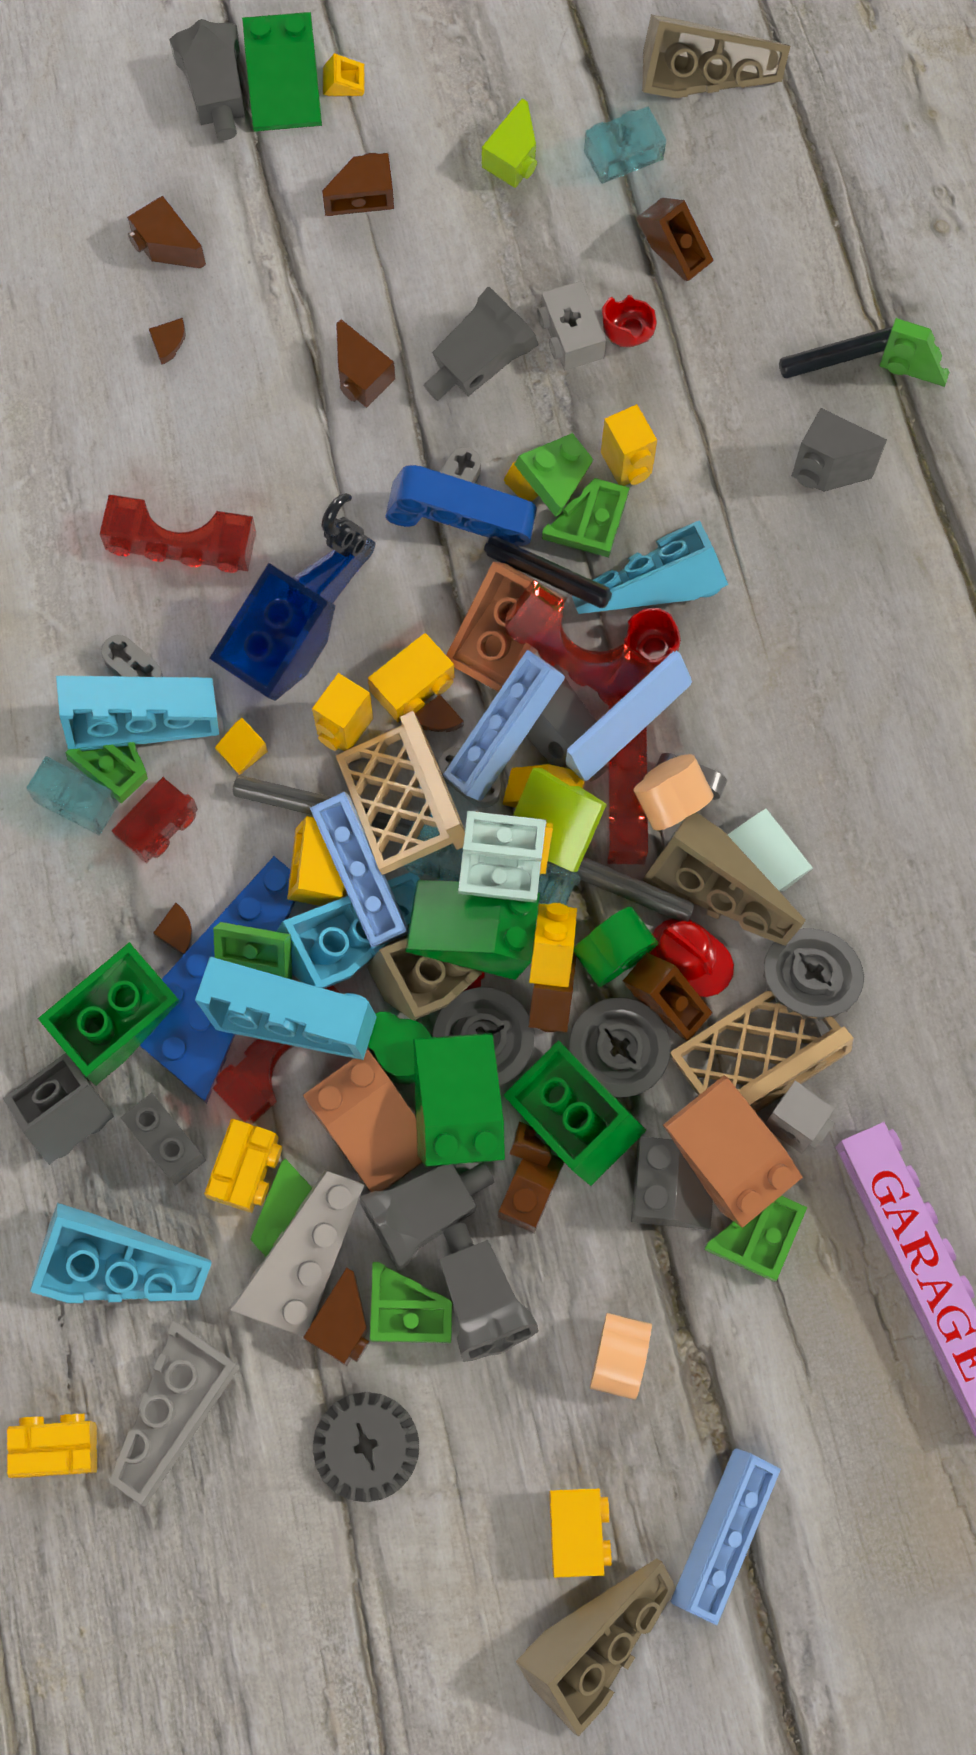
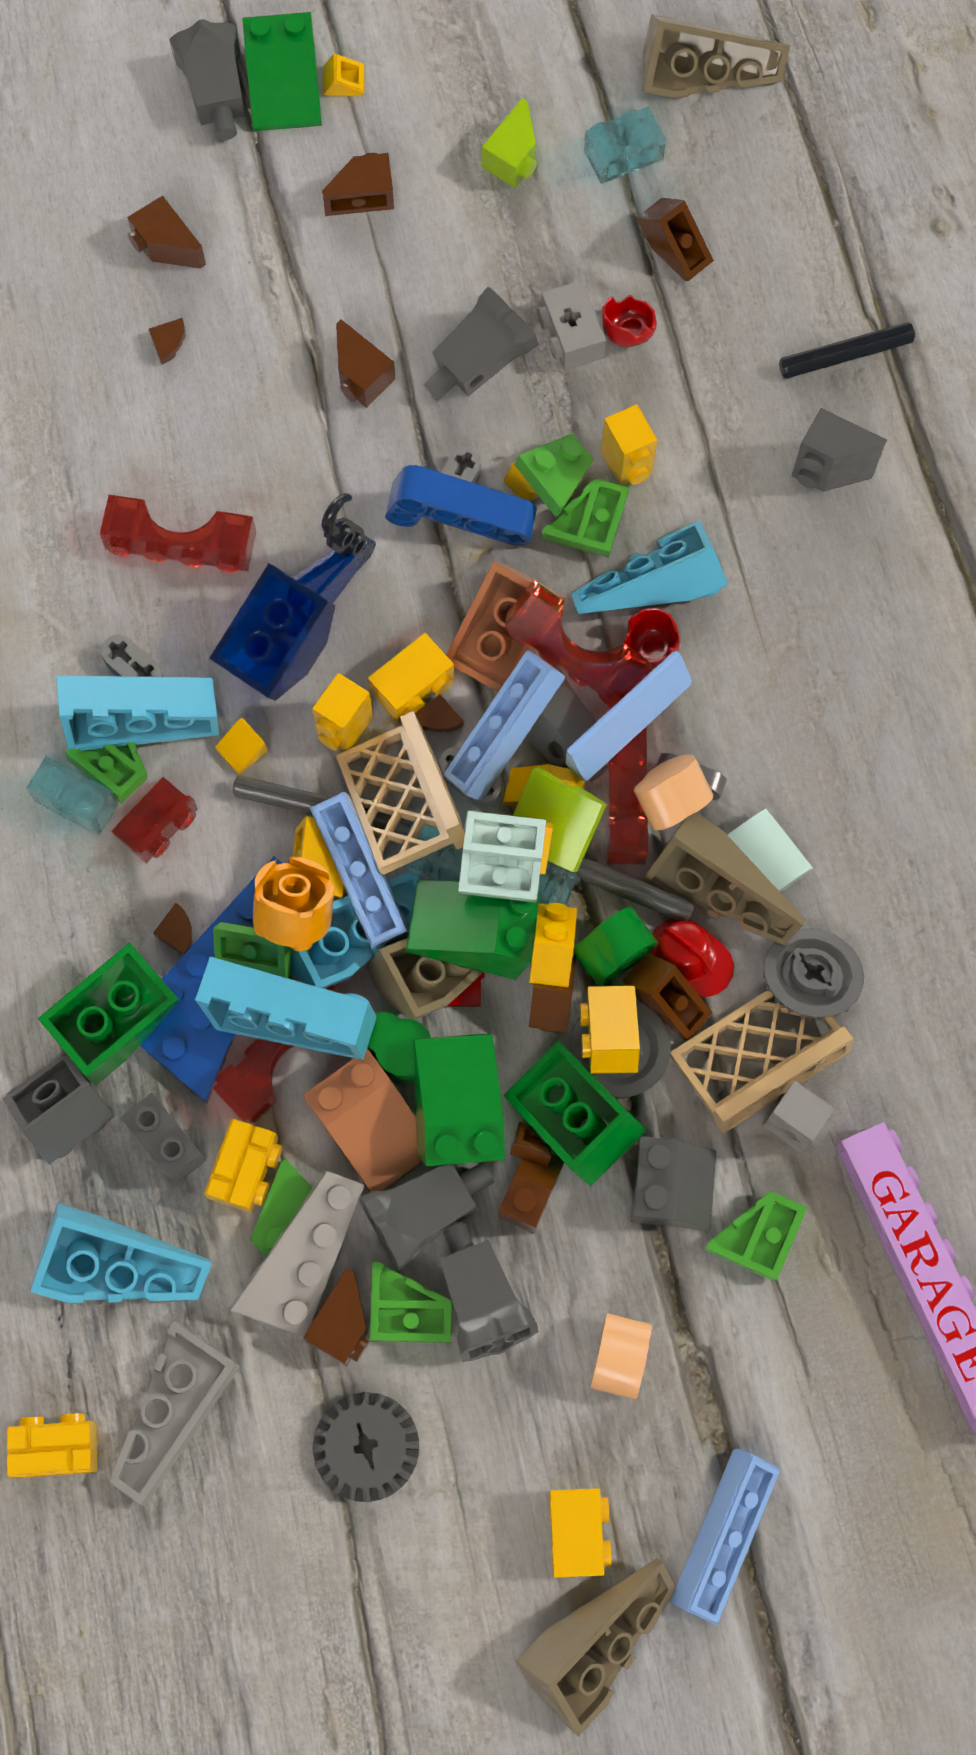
(293, 903): none -> light orange brick
(491, 1011): dark grey gear -> none
(548, 572): black axle -> none
(612, 1029): none -> yellow brick
(732, 1152): nougat slope -> none
(914, 353): bright green wing -> none

